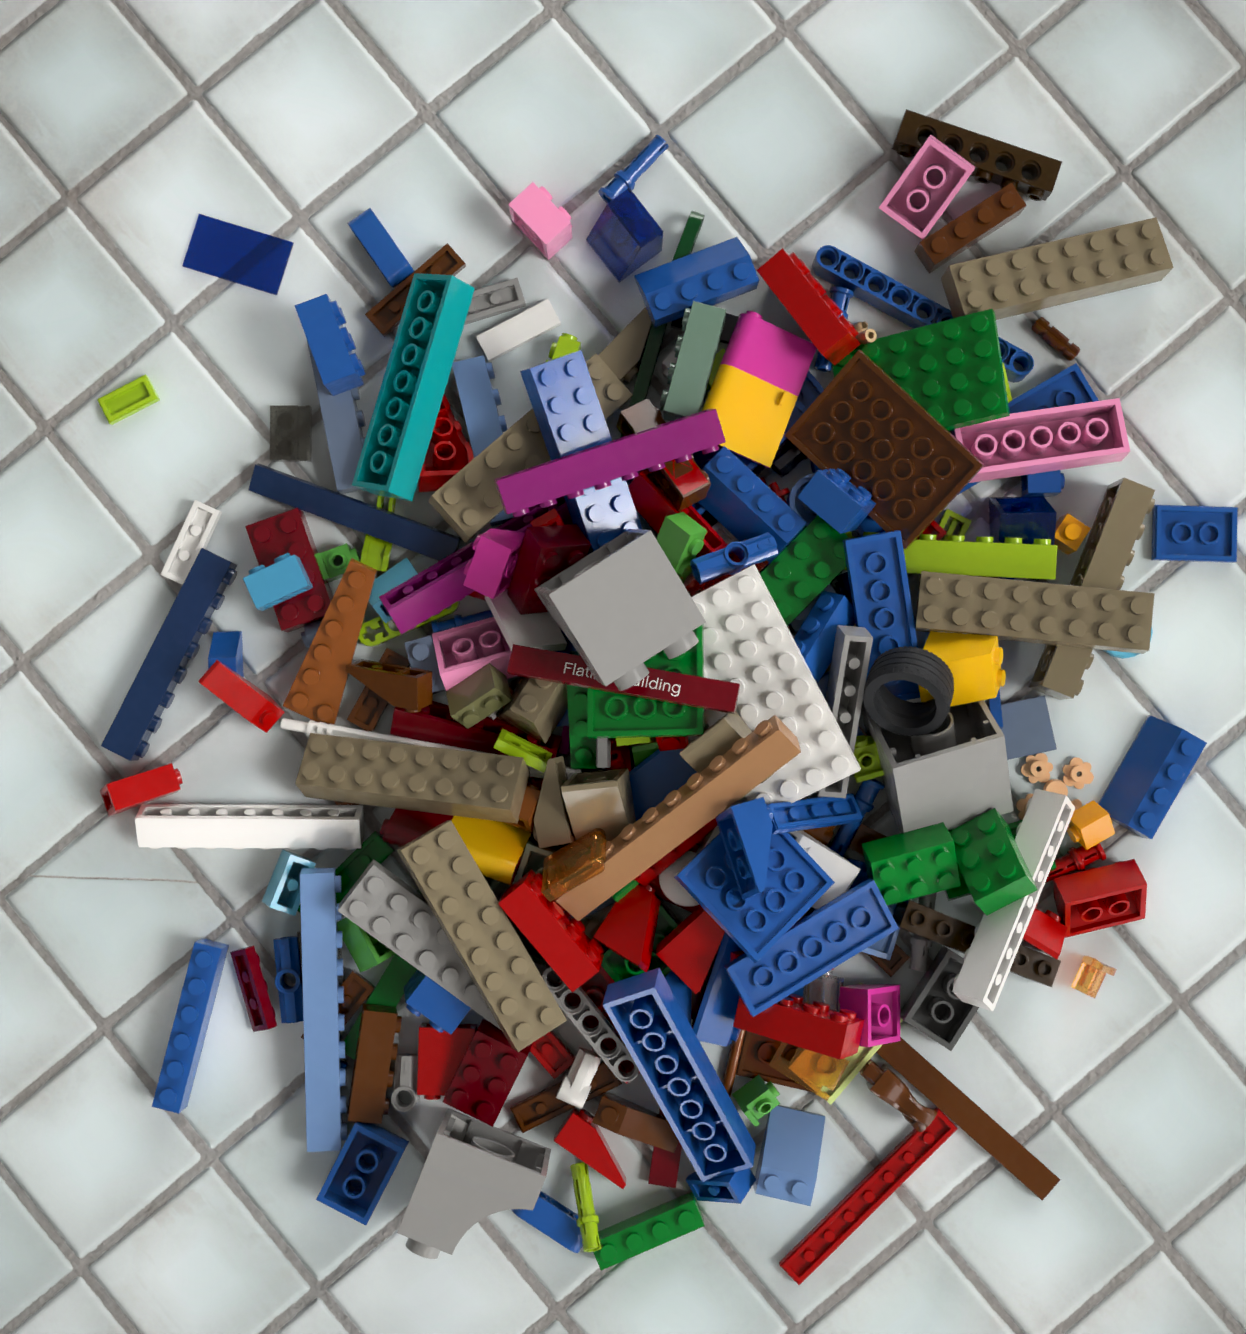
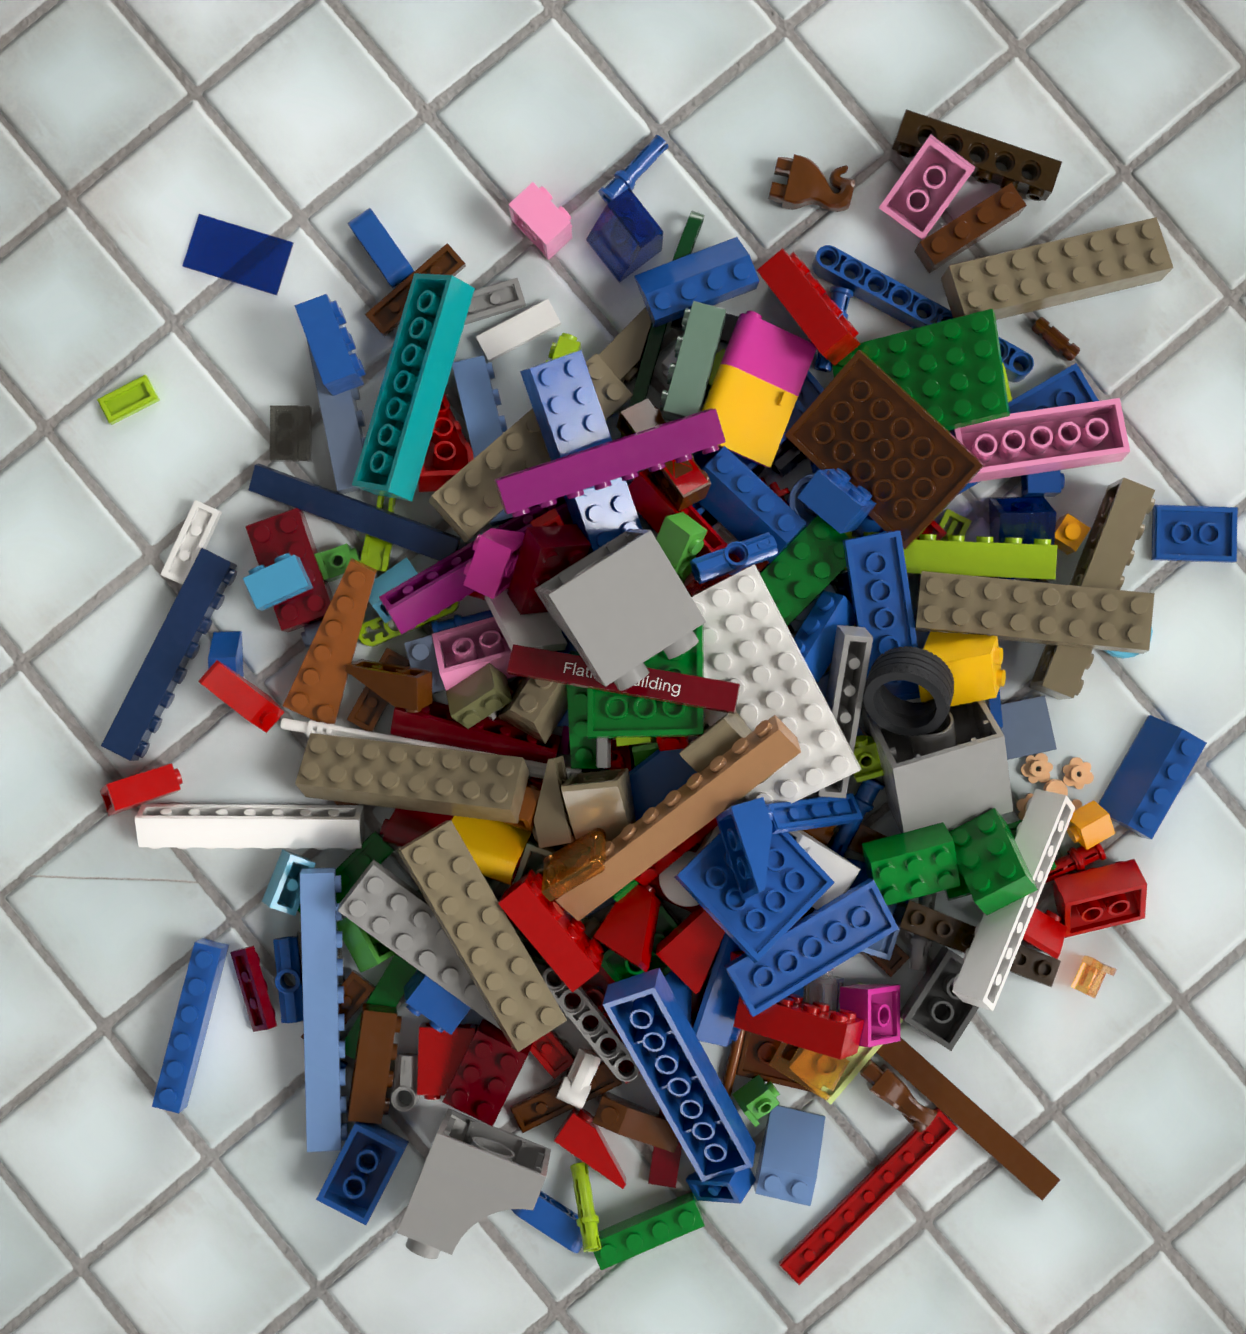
(518, 747): lime tile -> none
(808, 185): none -> reddish brown hips
(865, 335): tan arm -> none

